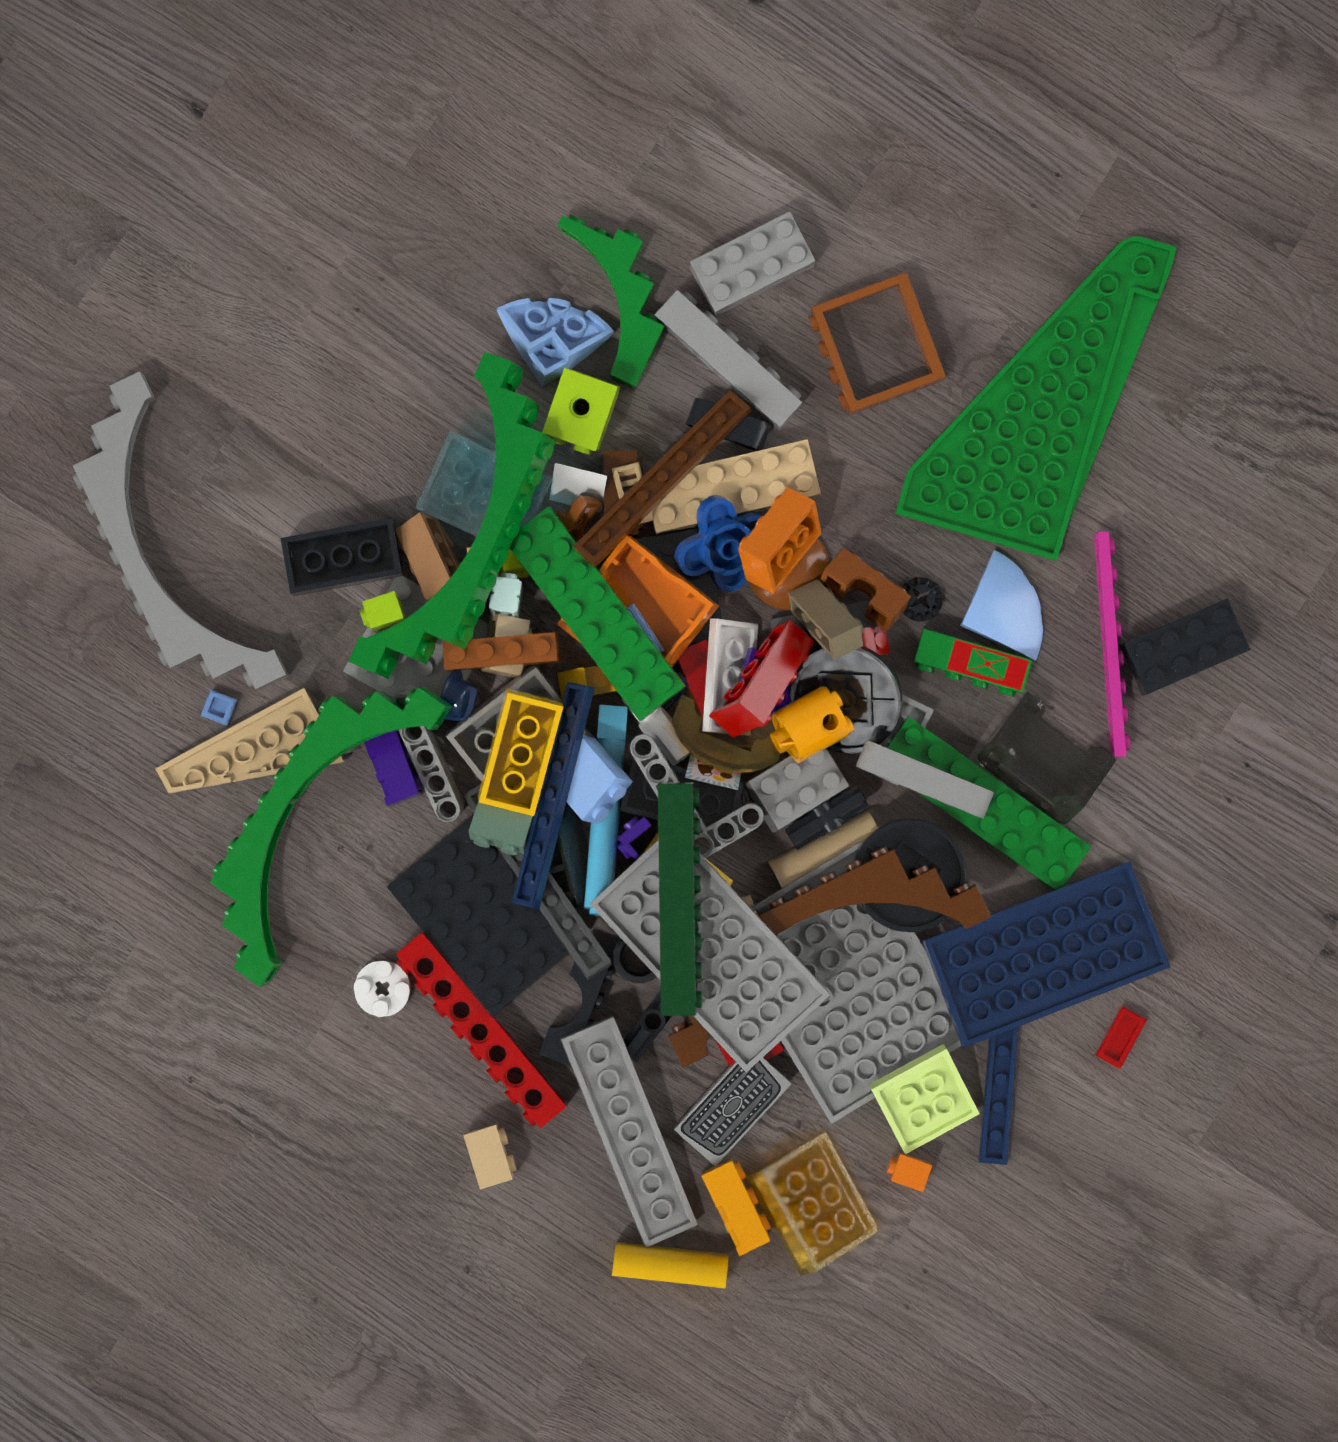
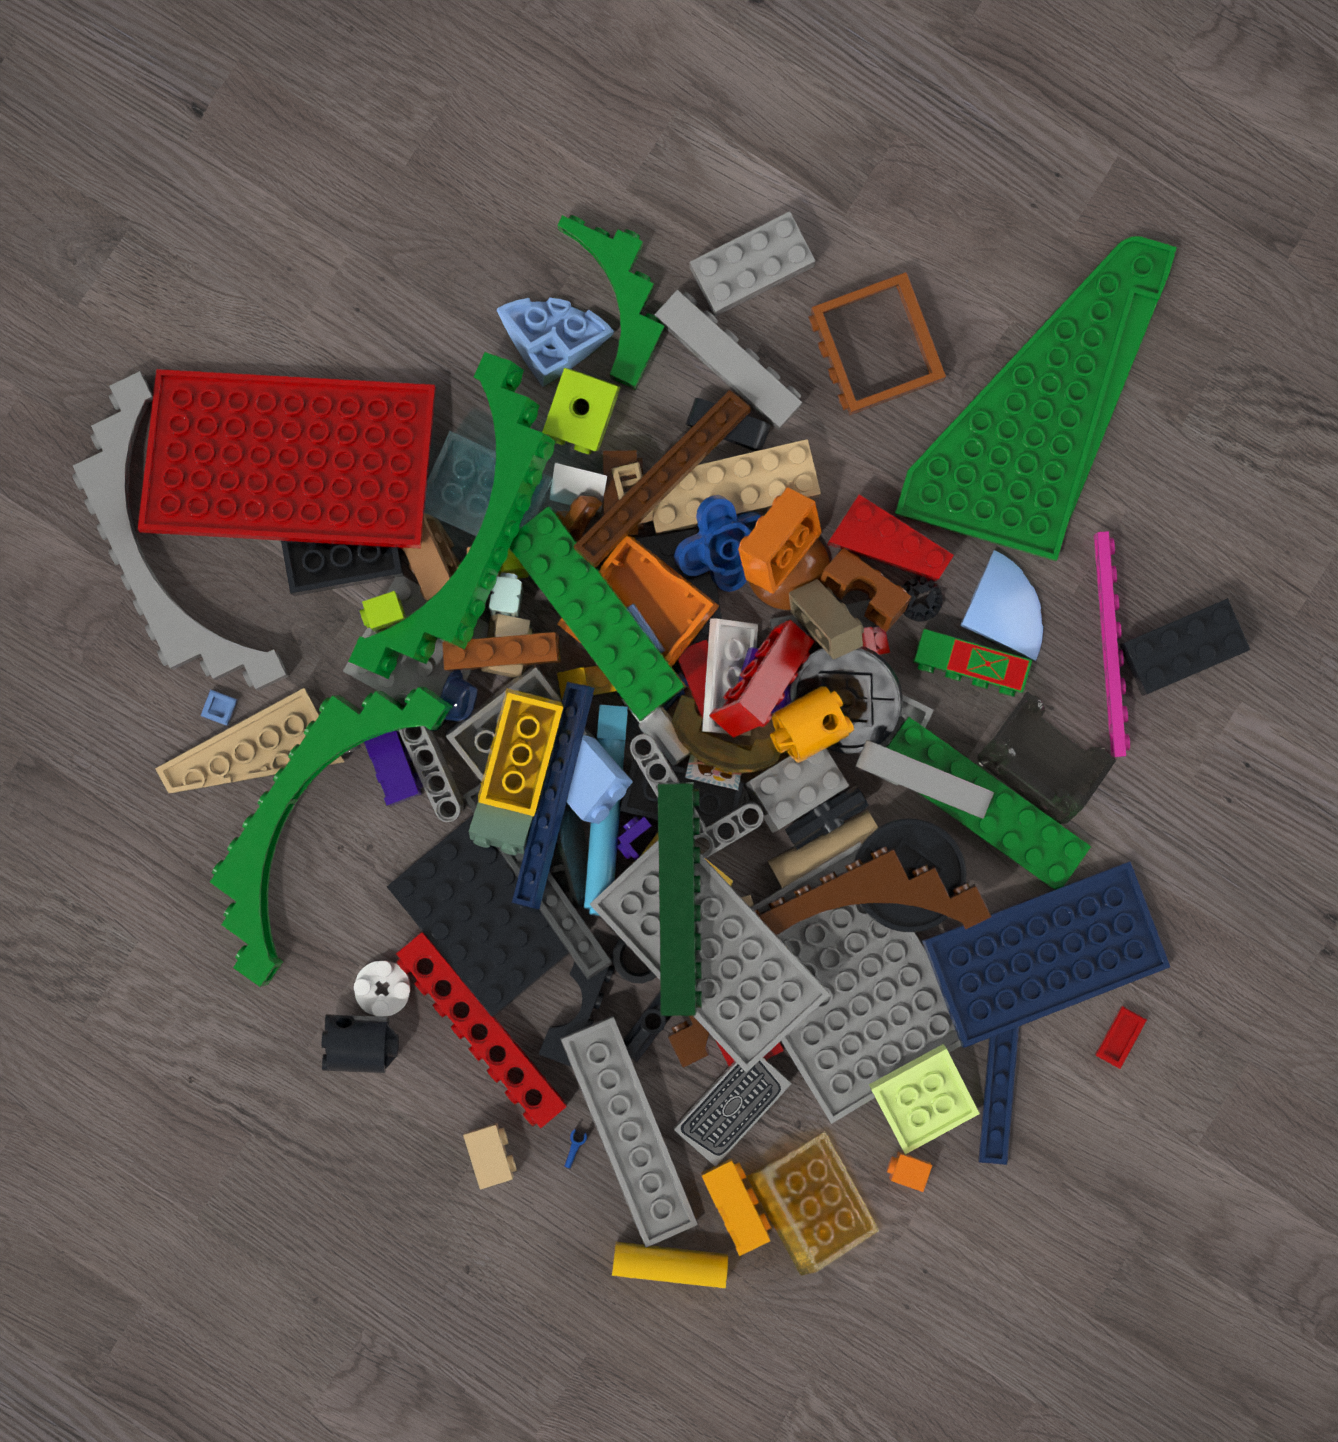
(287, 458): none -> red plate
(358, 1043): none -> black cylinder
(573, 1149): none -> blue hand
(882, 537): none -> red wedge

